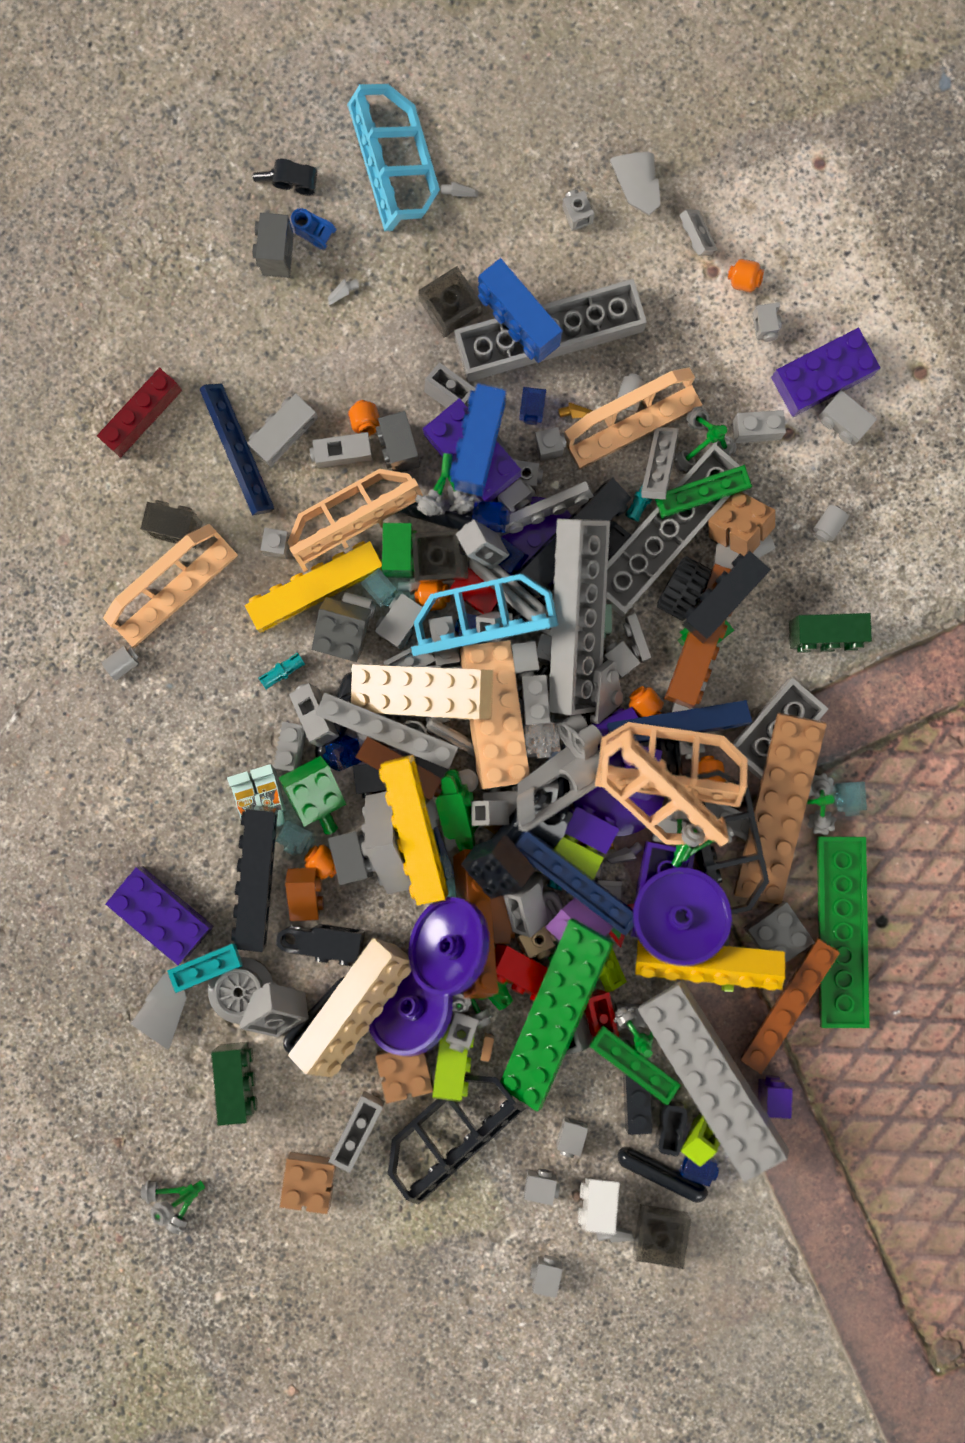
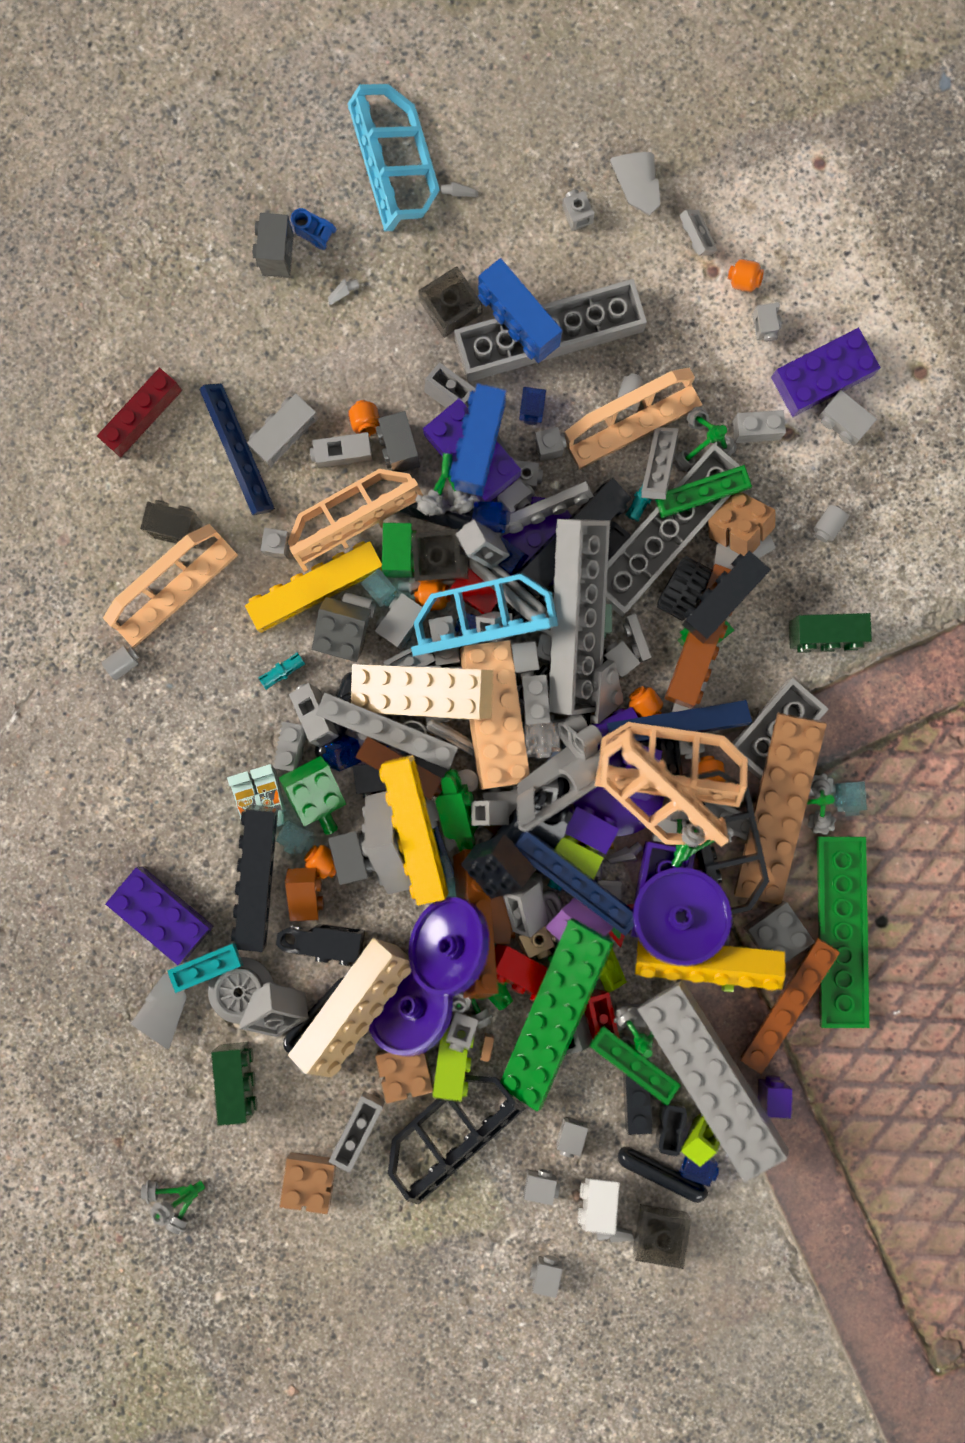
(288, 173): black beam -> none
(574, 410): pearl gold bar -> none

